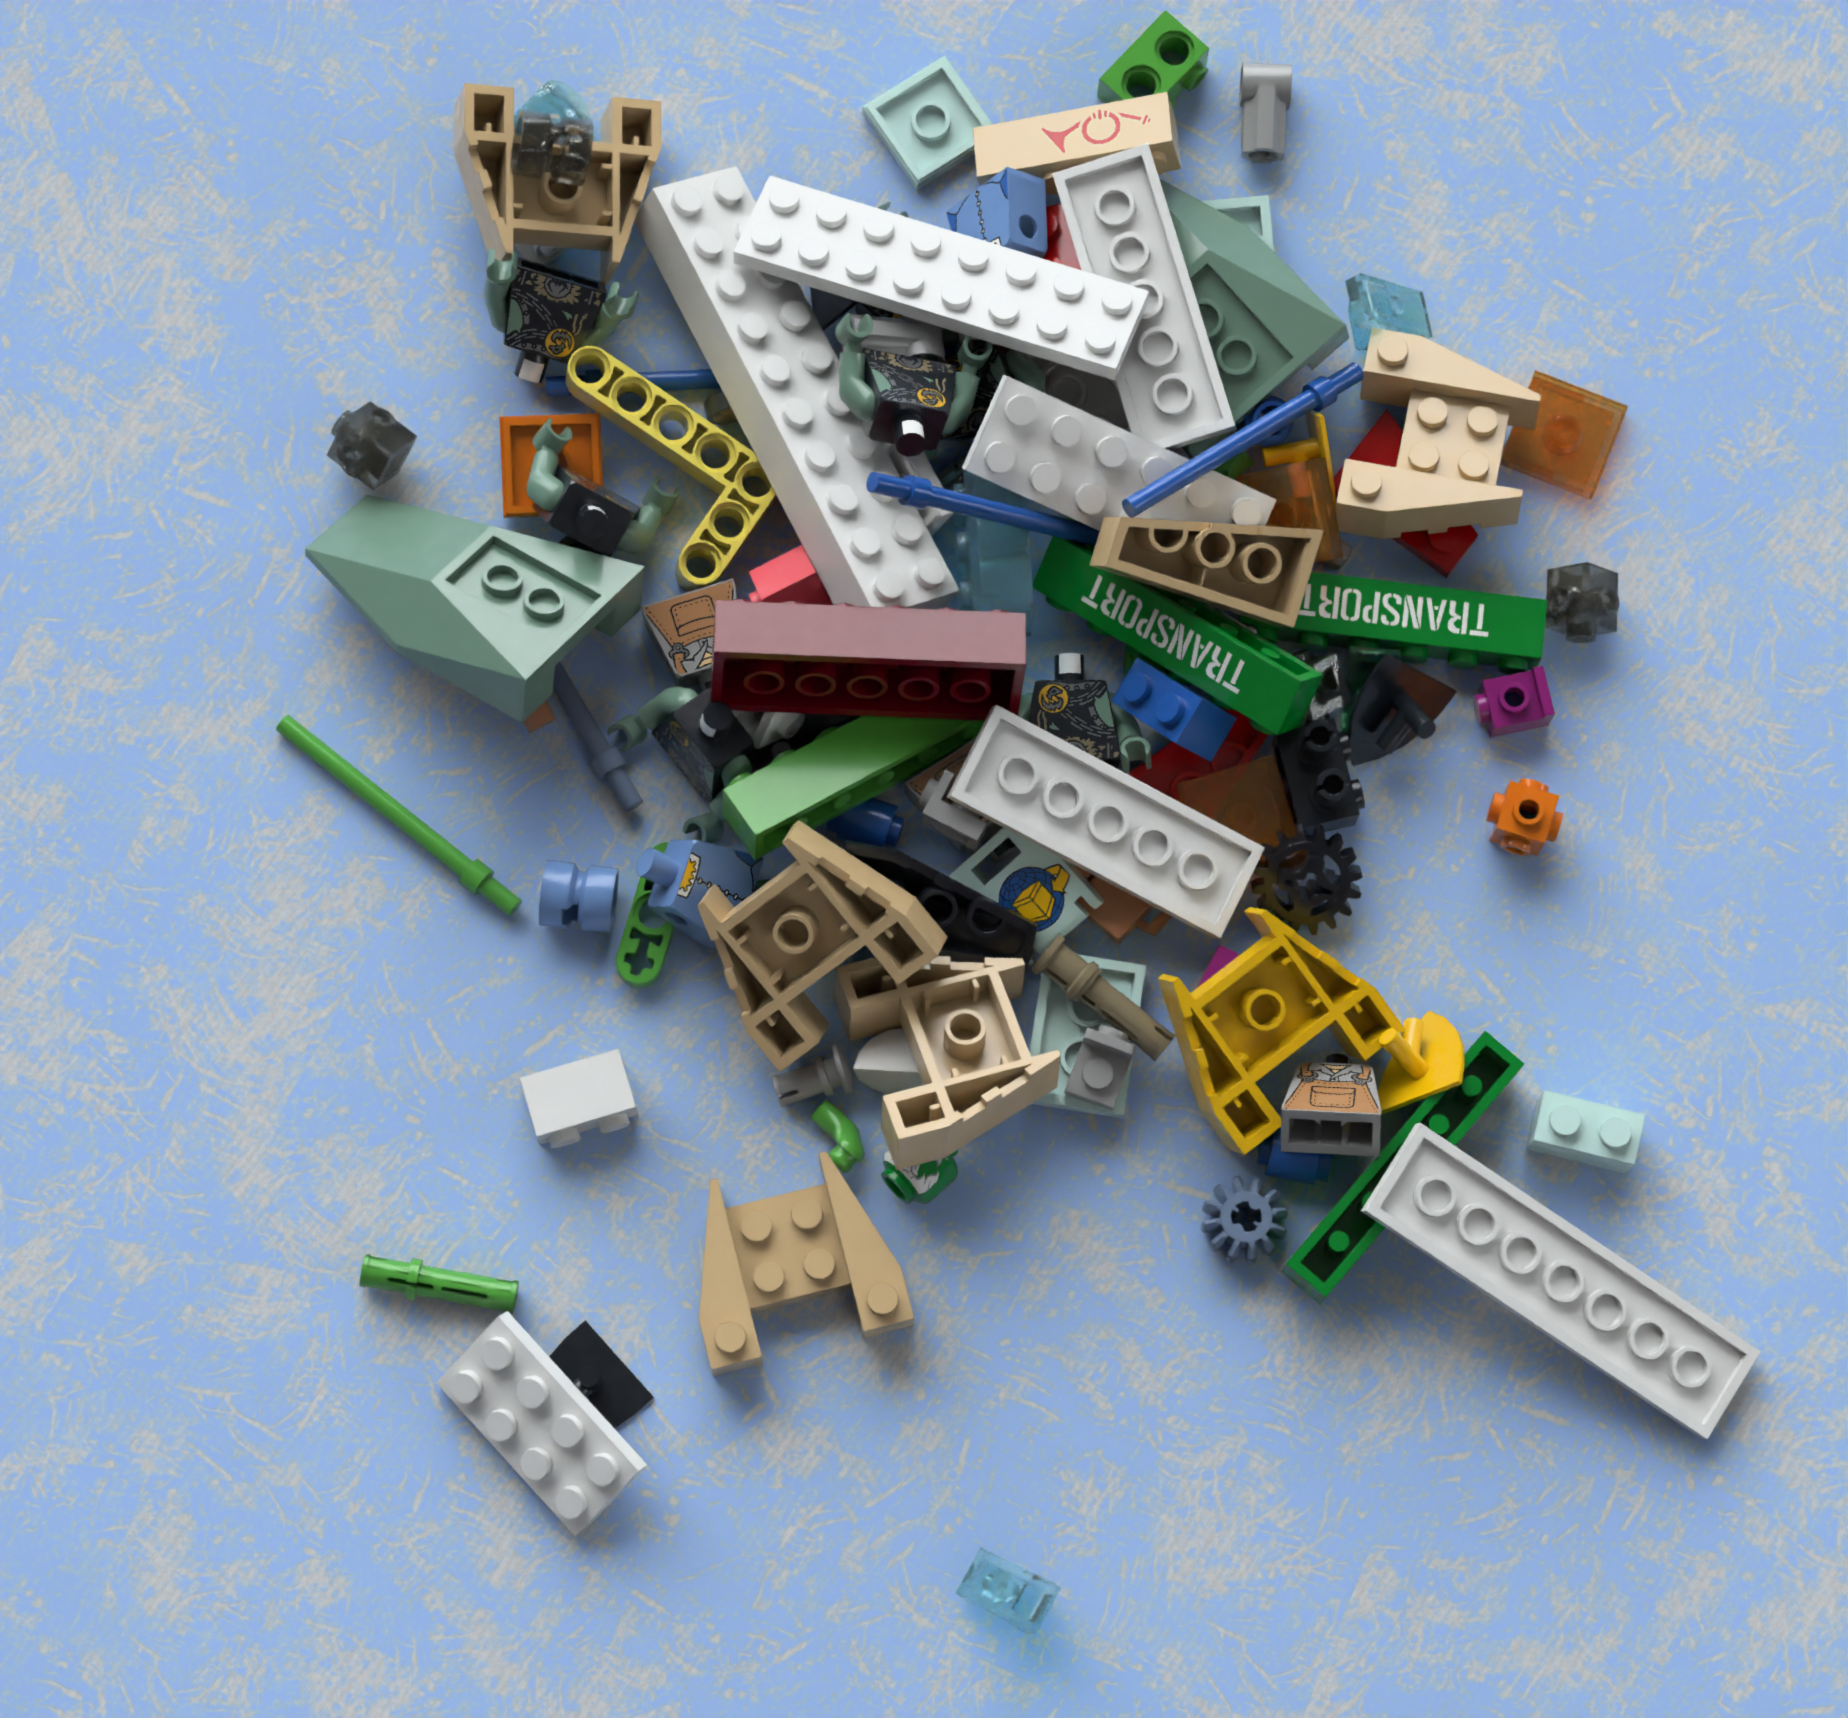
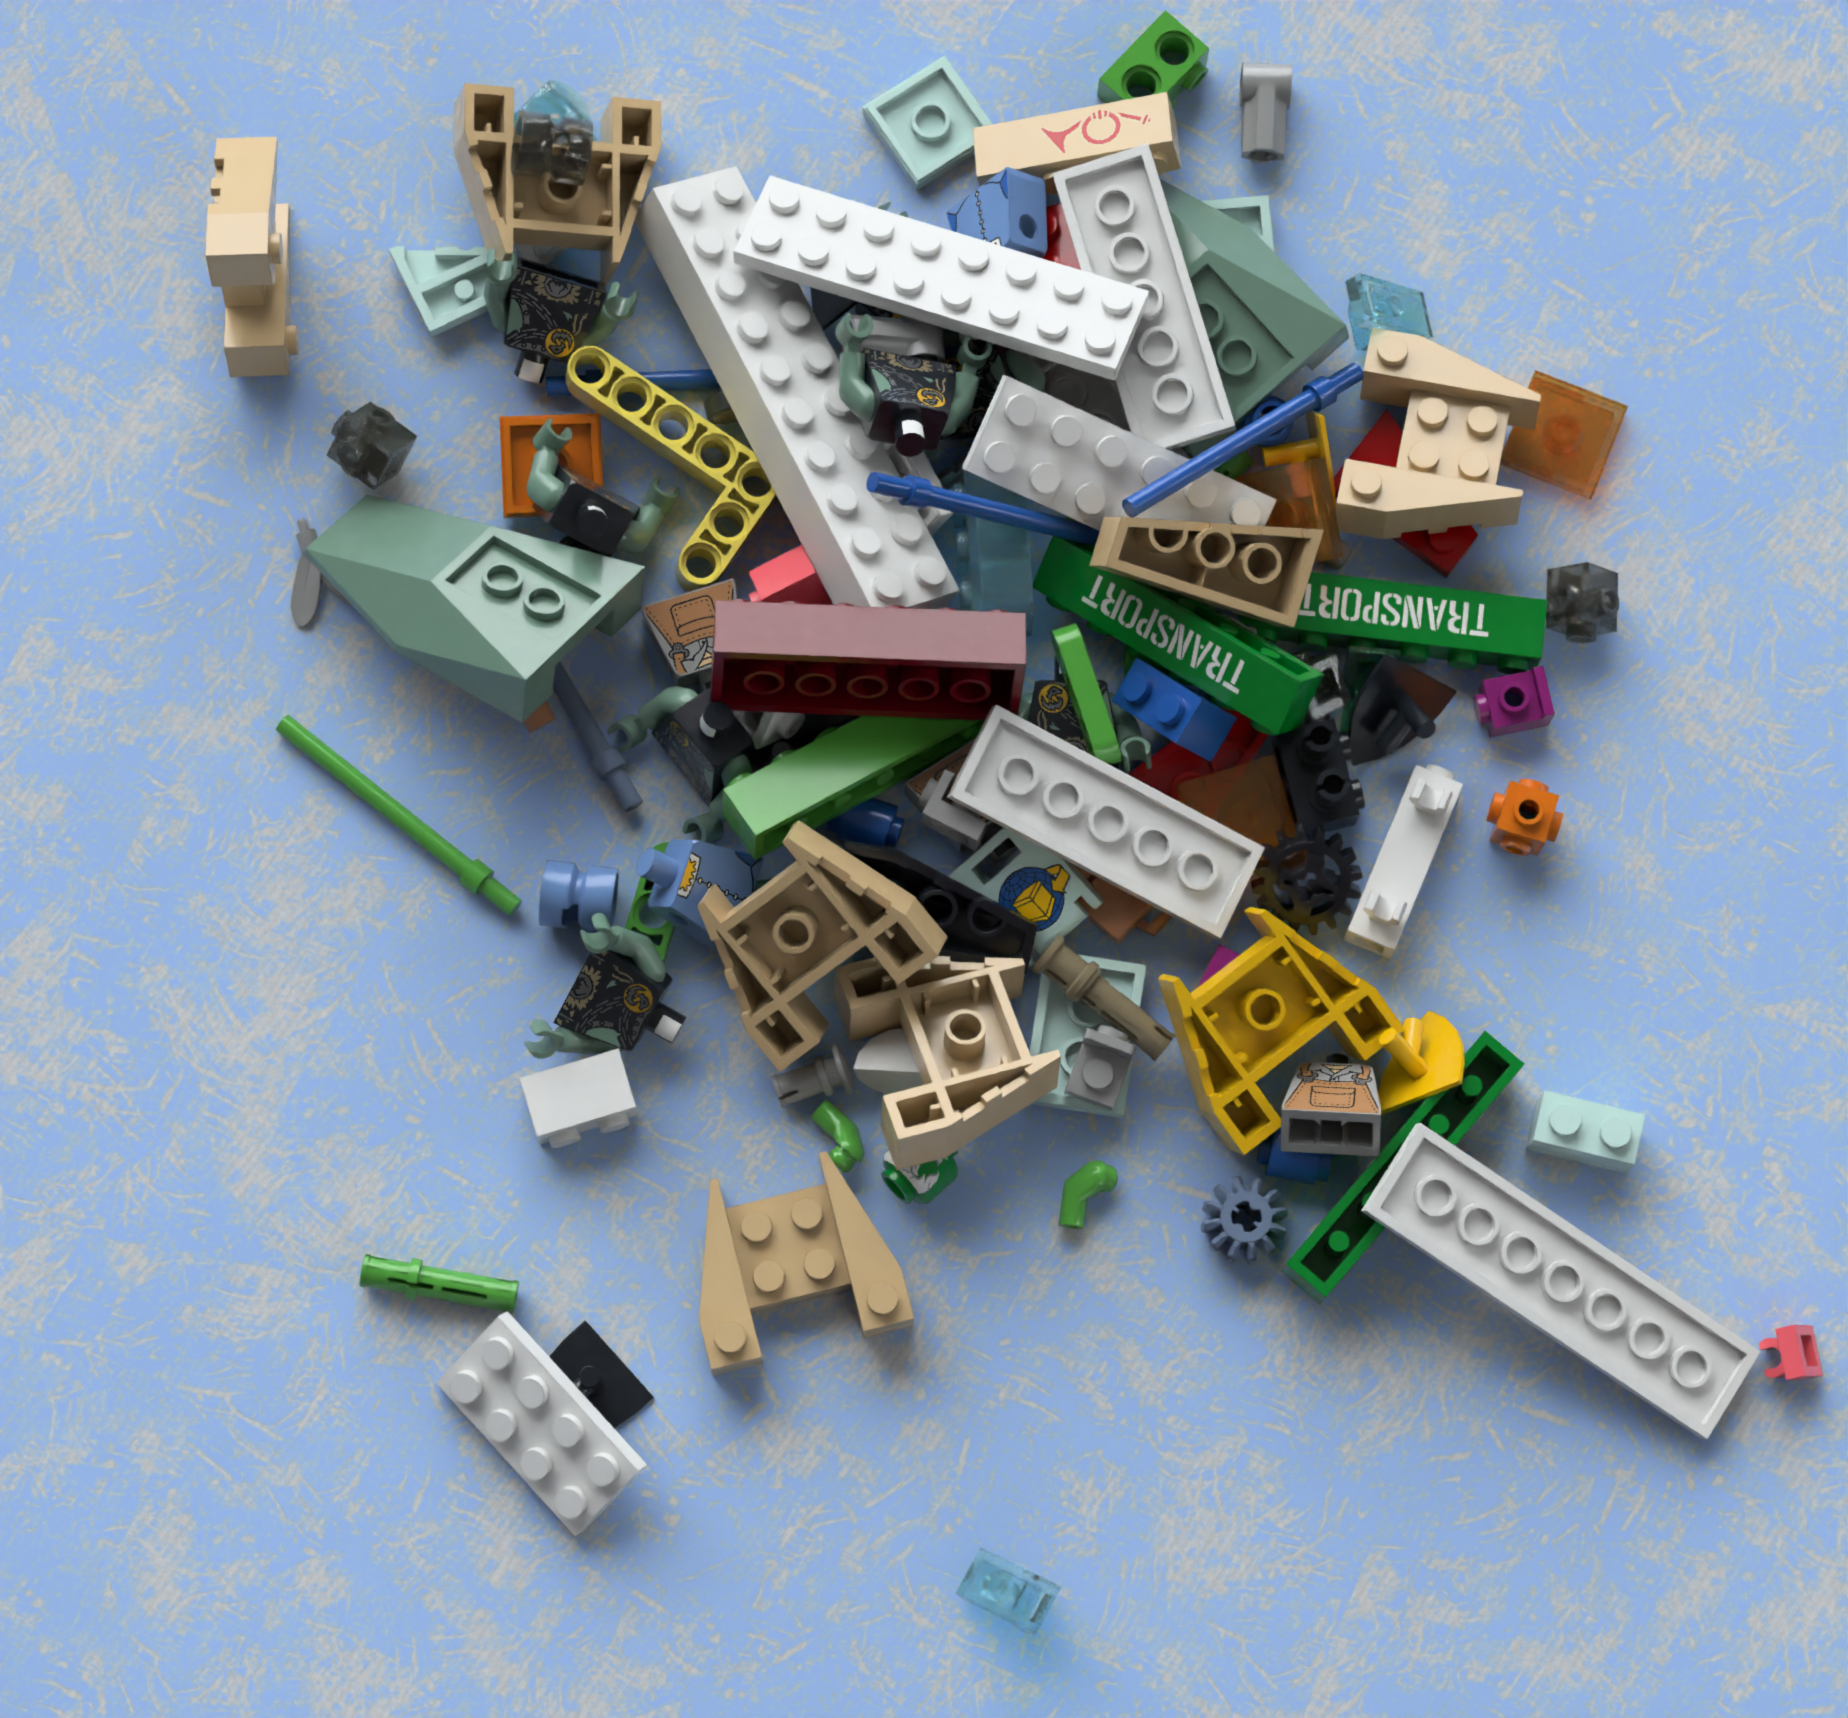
(251, 257): none -> tan wedge
(308, 580): none -> light grey piece
(444, 283): none -> light aqua wing
(612, 997): none -> torso
(1081, 1186): none -> bright green arm
(1085, 694): none -> bright green beam
(1403, 860): none -> white brick
(1797, 1351): none -> coral tile

